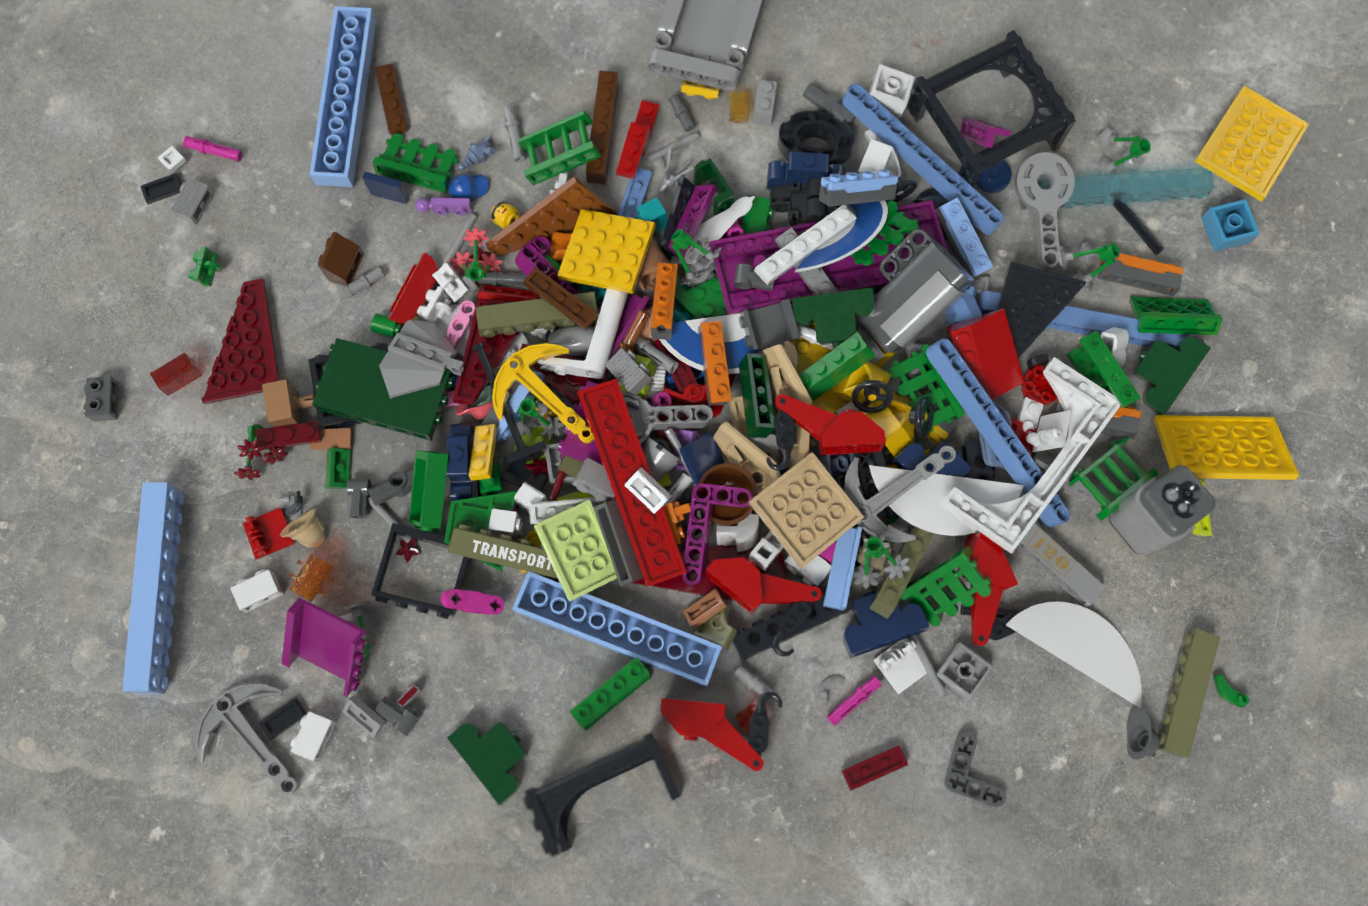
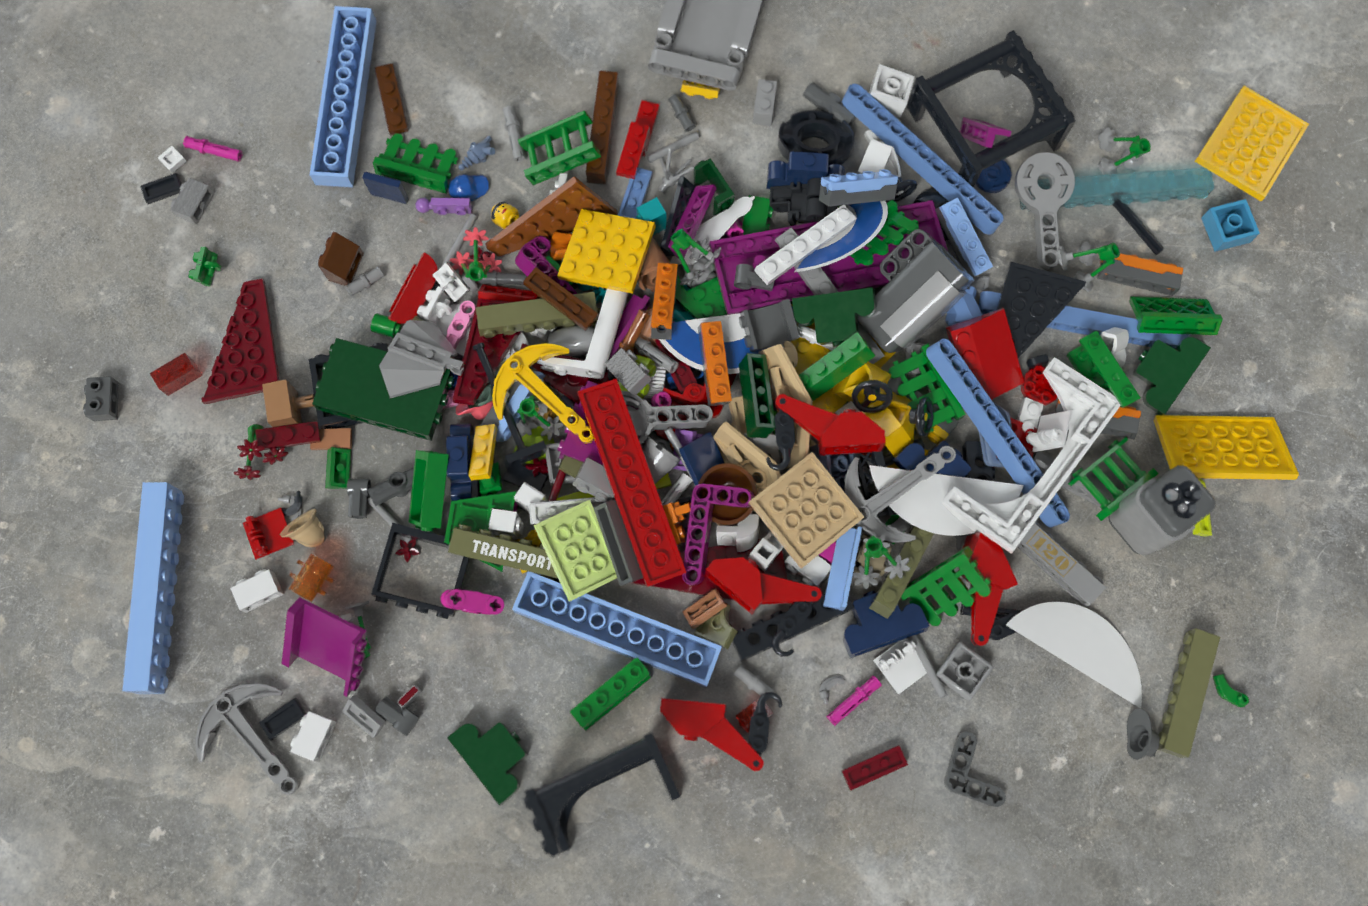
(647, 490): white slope -> none
(738, 107): clear yellow brick -> none

